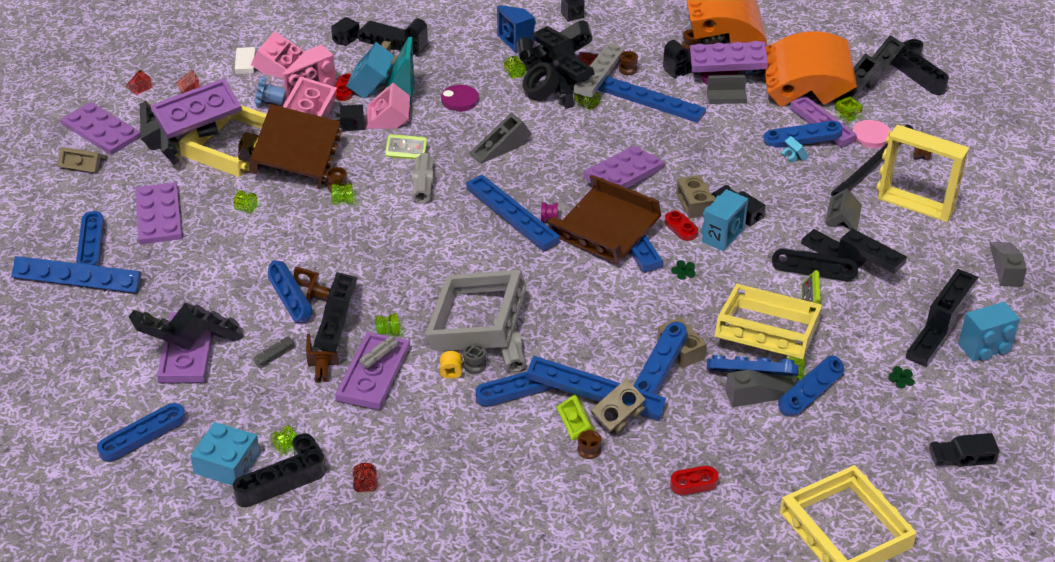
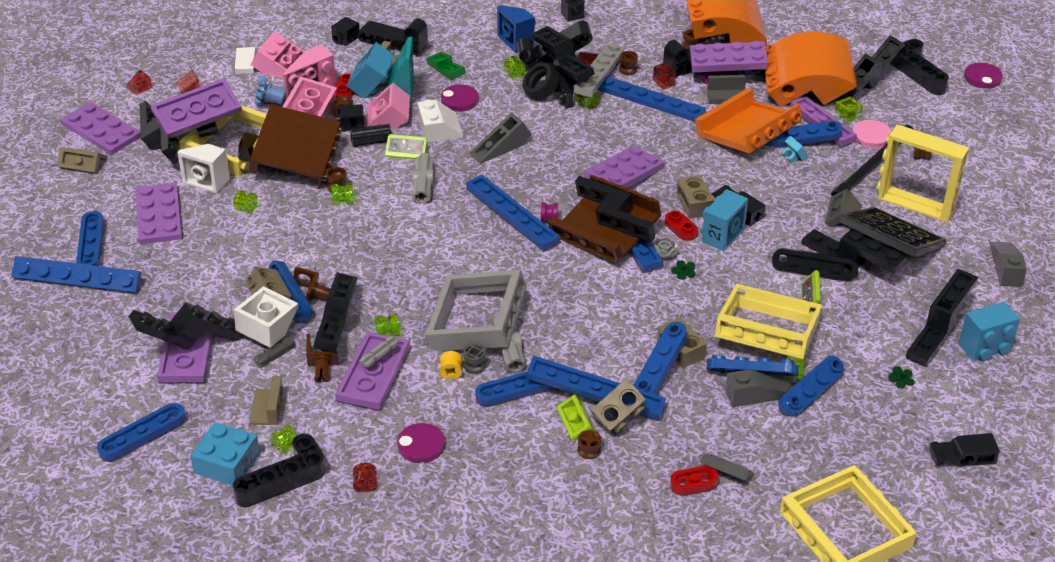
(204, 167): none -> white slope
(265, 316): none -> white slope
(267, 404): none -> dark tan panel
(268, 278): none -> dark tan brick
(340, 101): none -> reddish brown wheel
(370, 134): none -> black axle
(421, 443): none -> magenta tile
(438, 121): none -> white slope
(444, 64): none -> green slope
(615, 209): none -> black bracket
(664, 76): none -> clear red slope
(665, 247): none -> light grey plate
(727, 466): none -> dark grey tile
(745, 122): none -> orange panel
(893, 231): none -> black tile
(983, 75): none -> magenta tile

